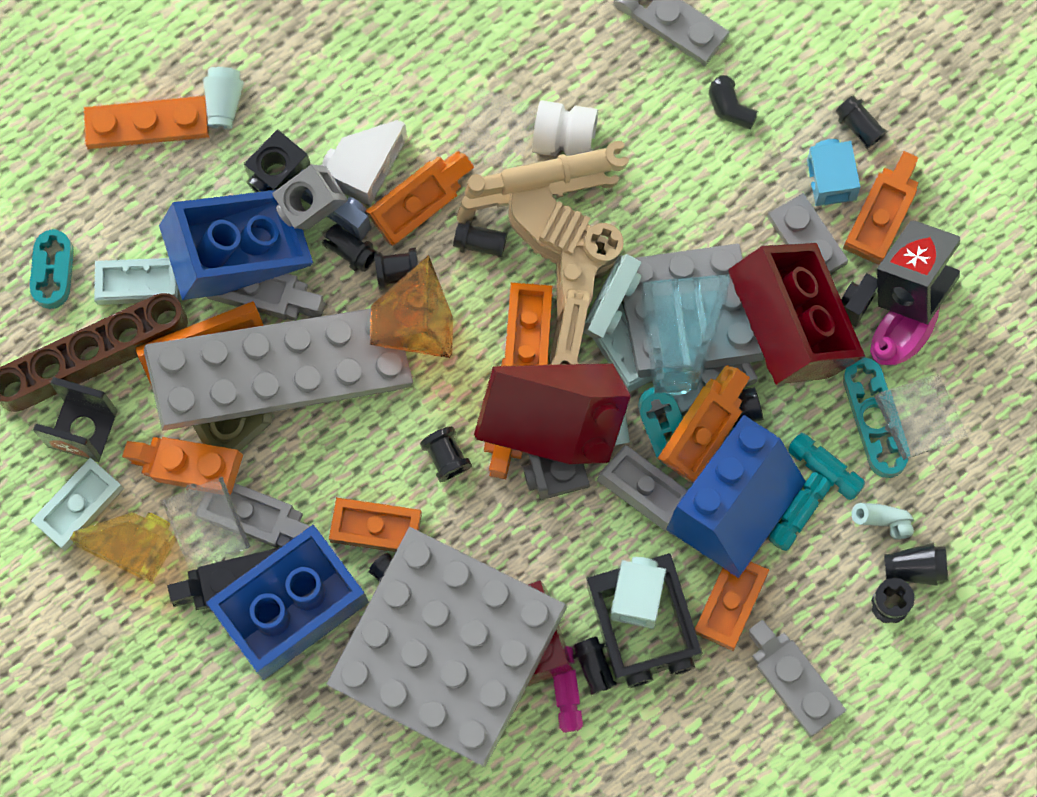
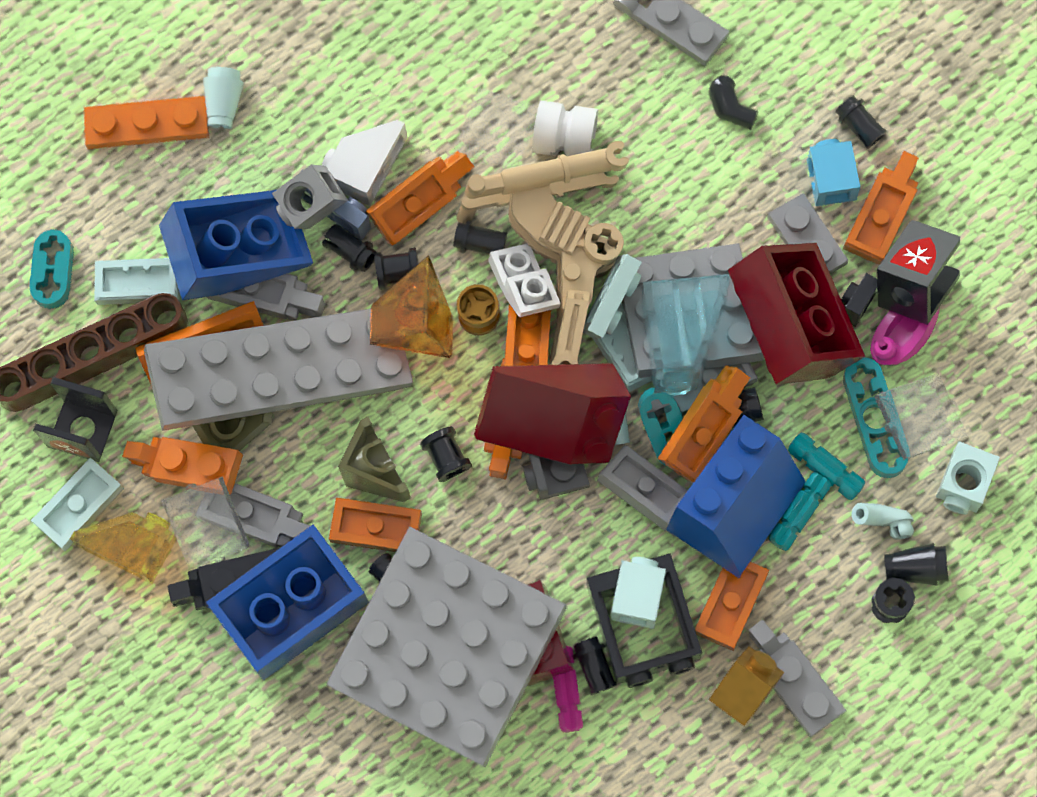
(275, 150): black brick -> none
(369, 467): none -> olive slope
(474, 302): none -> pearl gold wheel
(522, 281): none -> white slope
(747, 685): none -> pearl gold brick
(975, 463): none -> light aqua brick

